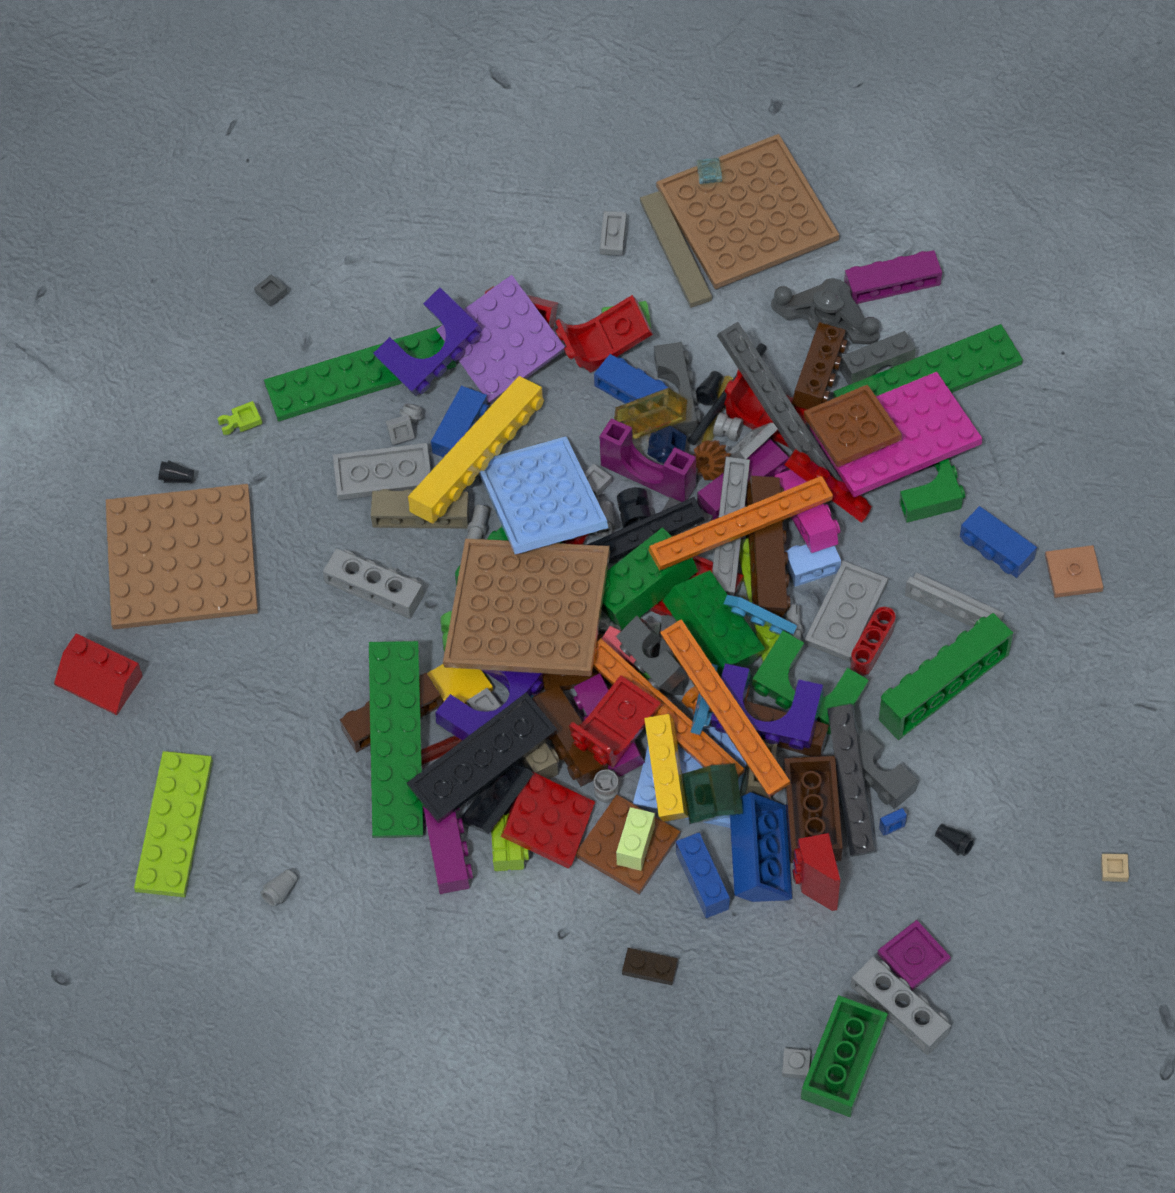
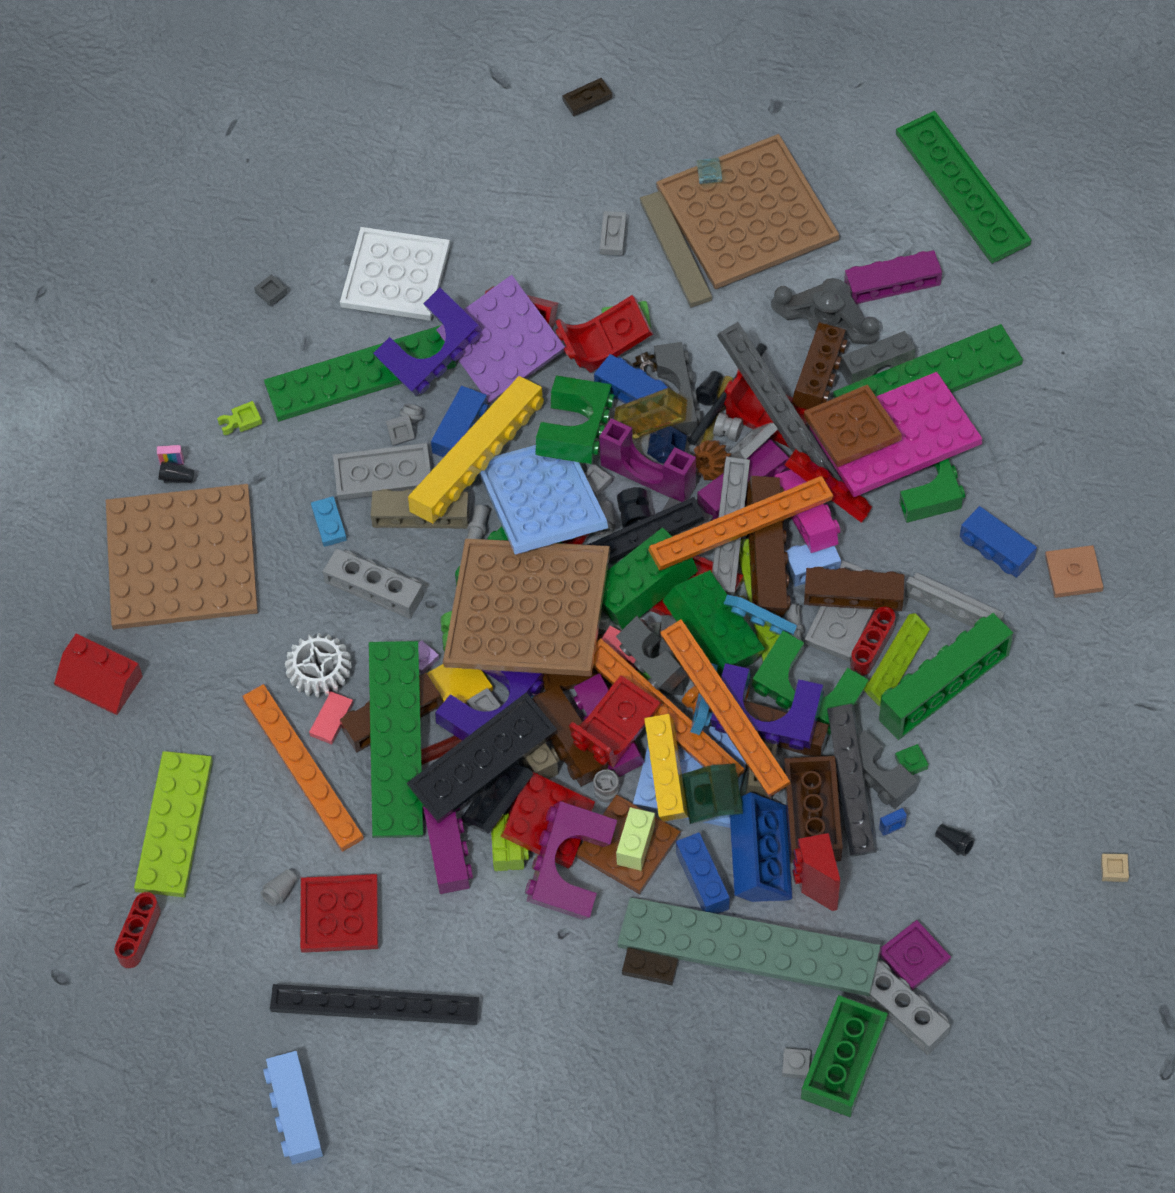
(137, 941): none -> red beam
(171, 453): none -> tile
(293, 1107): none -> light blue brick
(303, 768): none -> orange plate
(328, 521): none -> dark azure plate
(328, 720): none -> coral tile
(333, 656): none -> white gear
(339, 913): none -> red plate
(374, 1004): none -> black plate
(394, 273): none -> white plate
(427, 657): none -> lavender plate
(547, 886): none -> magenta arch
(580, 441): none -> green arch
(587, 96): none -> dark brown plate
(644, 359): none -> dark brown plate
(750, 946): none -> sand green plate
(854, 588): none -> reddish brown brick
(897, 657): none -> lime plate
(912, 759): none -> green plate
(963, 187): none -> green plate

